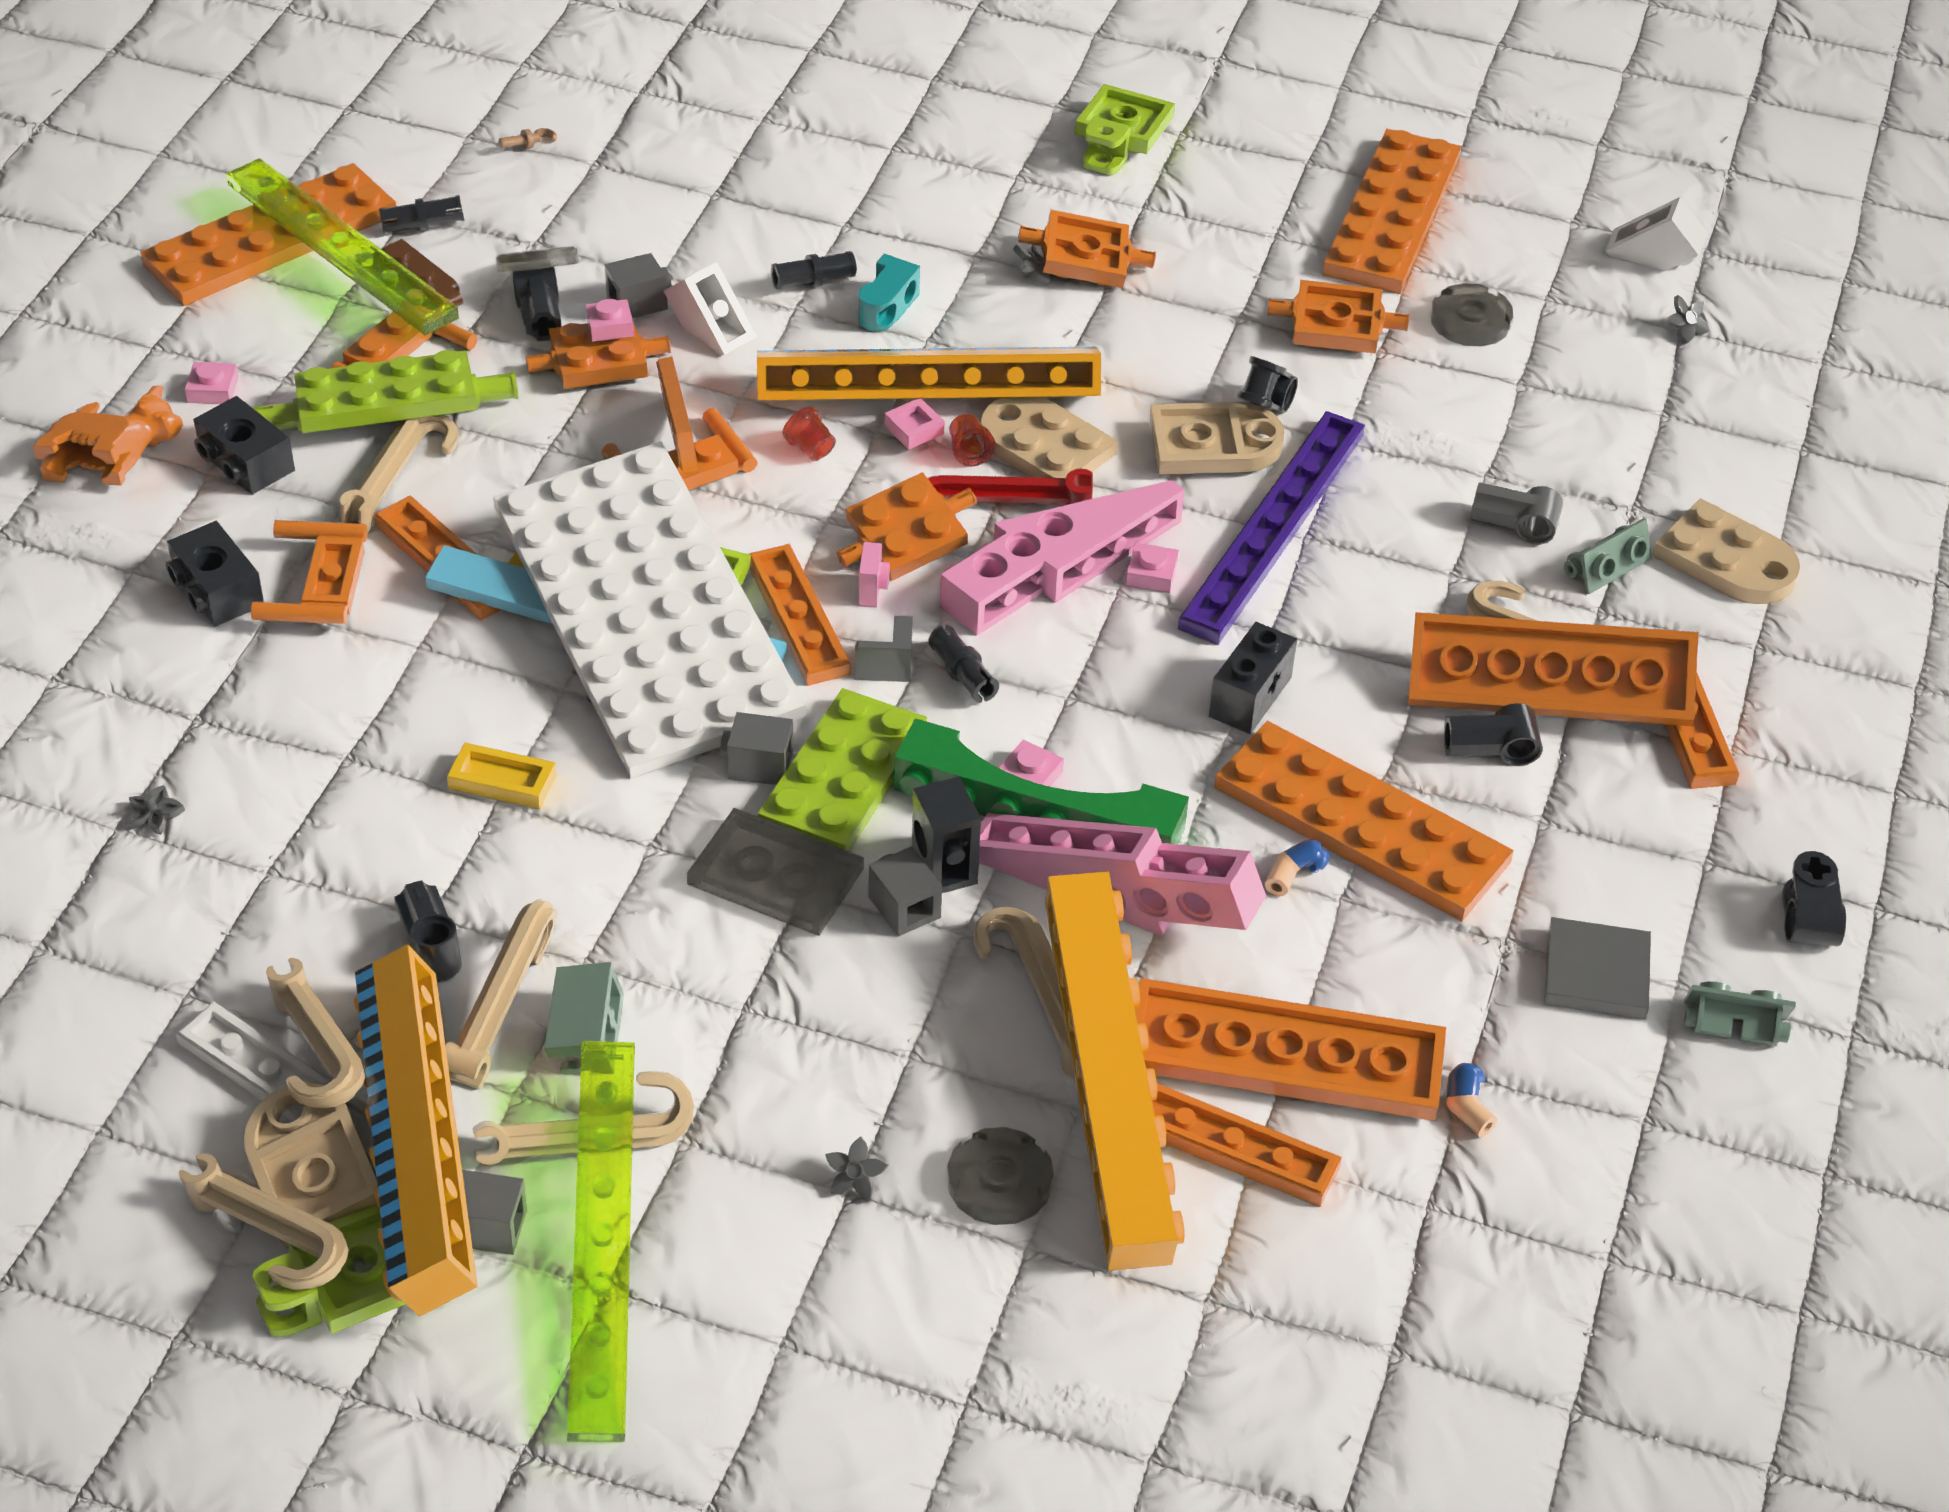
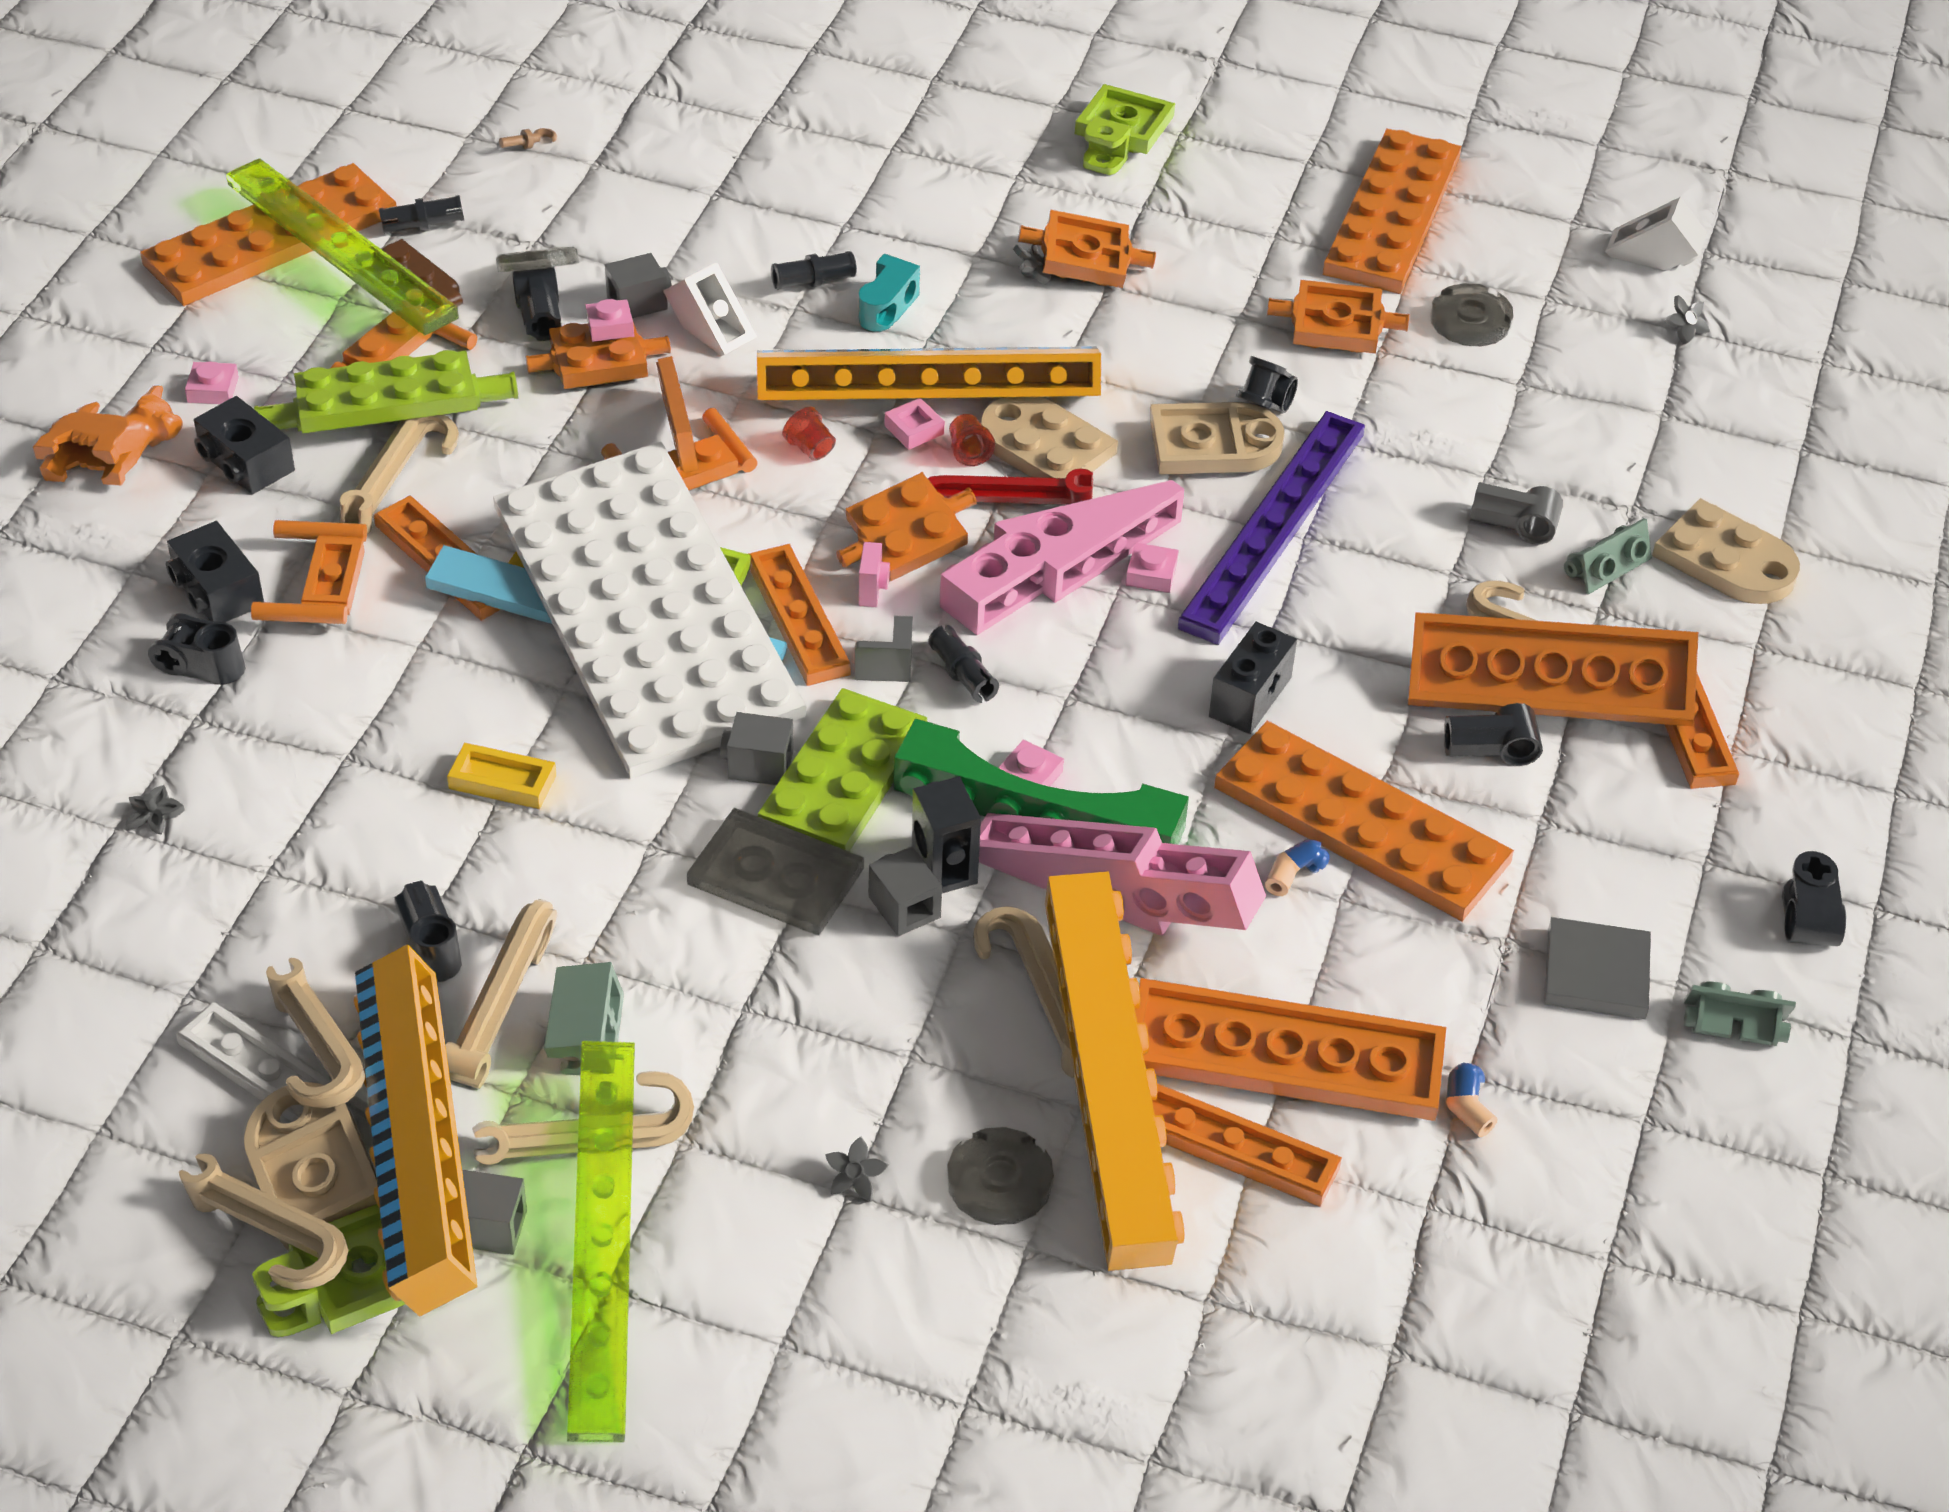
(203, 650): none -> black piece

